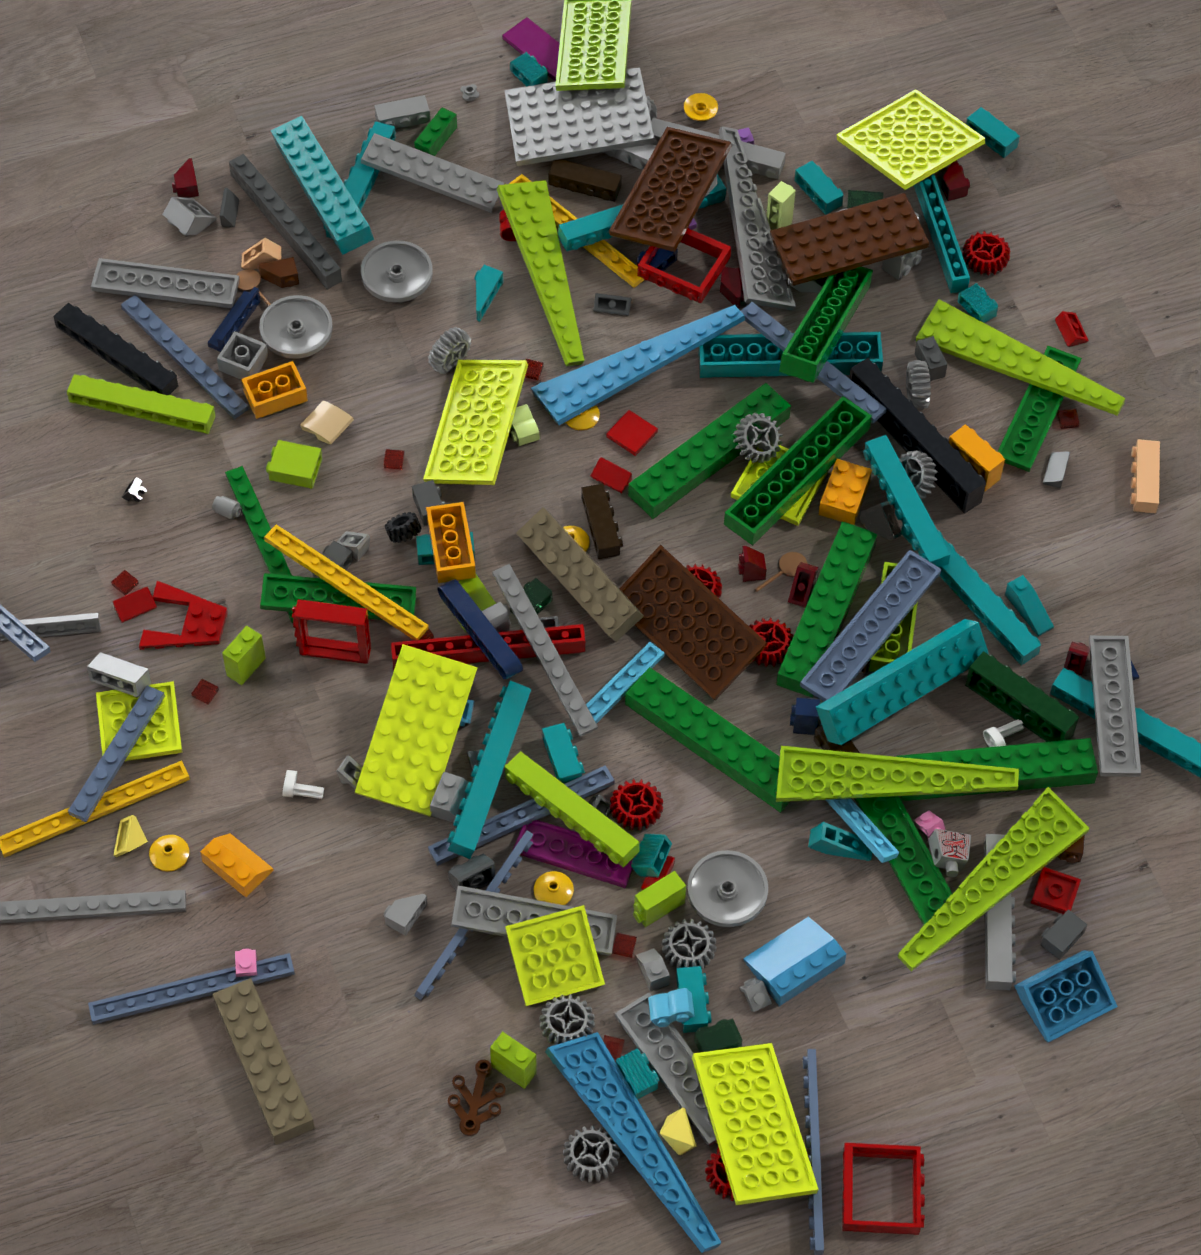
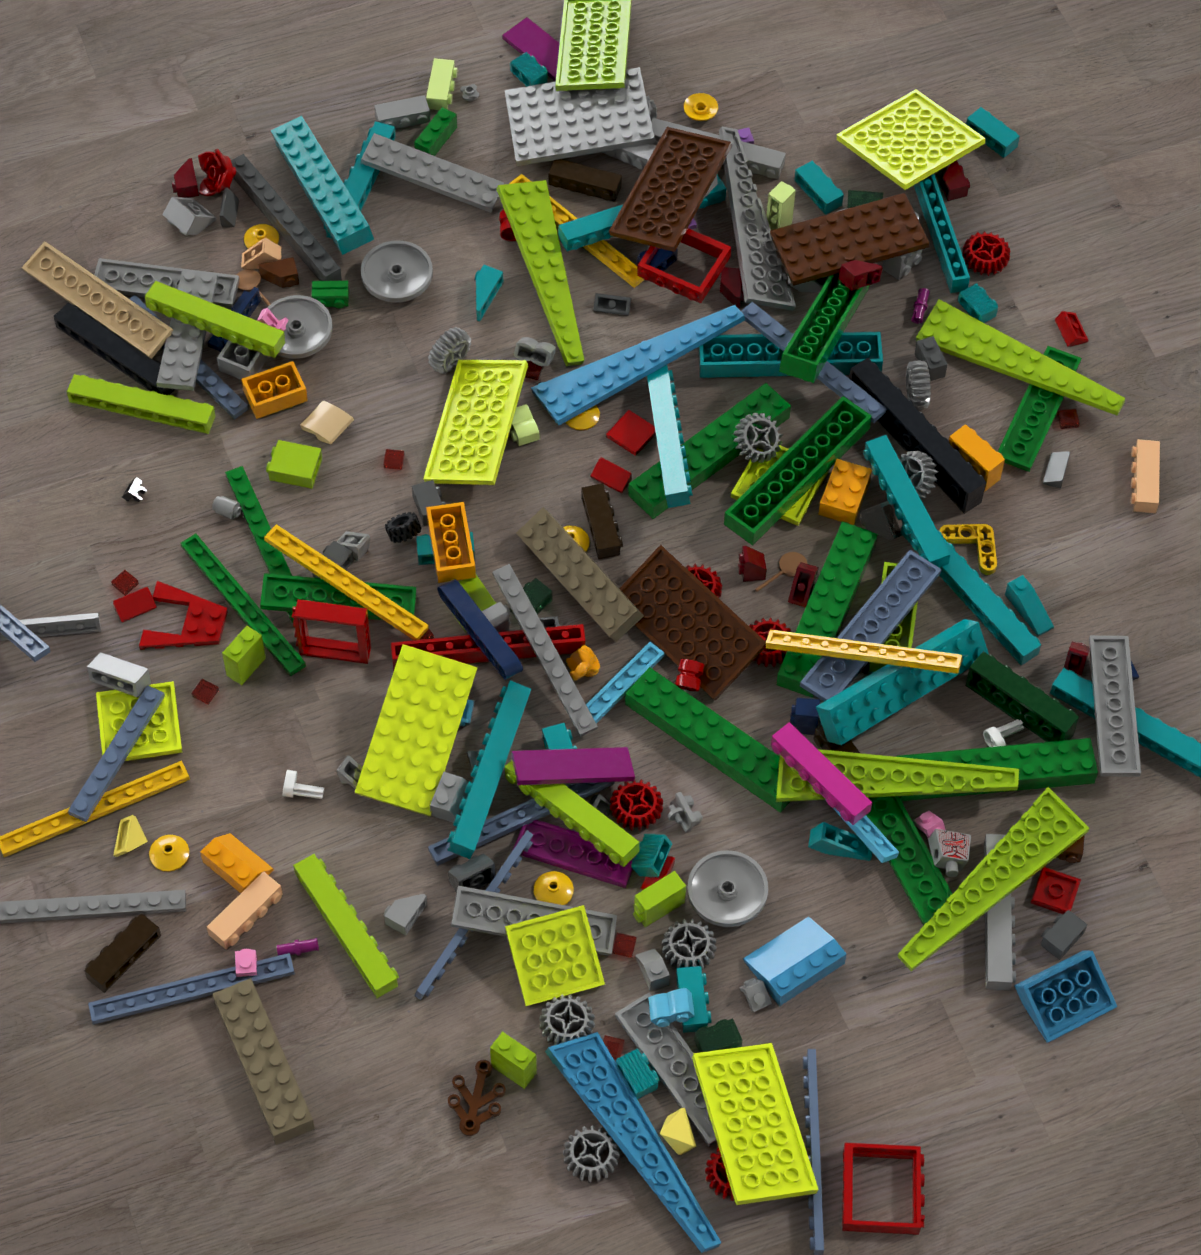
(97, 299): none -> tan plate
(122, 952): none -> dark brown brick
(185, 345): none -> light grey plate
(215, 319): none -> lime brick
(218, 171): none -> red brick
(243, 604): none -> green plate
(245, 910): none -> light nougat brick
(253, 234): none -> yellow dish
(268, 318): none -> bright pink bracket
(298, 947): none -> magenta pin
(331, 293): none -> green brick
(346, 926): none -> lime brick
(441, 84): none -> yellowish green brick
(532, 350): none -> light grey brick
(572, 766): none -> magenta tile
(583, 663): none -> light orange hair
(669, 438): none -> brick
(682, 813): none -> light grey hips
(689, 675): none -> red wheel
(820, 774): none -> dark pink brick
(859, 274): none -> dark red slope
(864, 651): none -> yellow plate
(920, 305): none -> magenta pin
(976, 537): none -> yellow beam

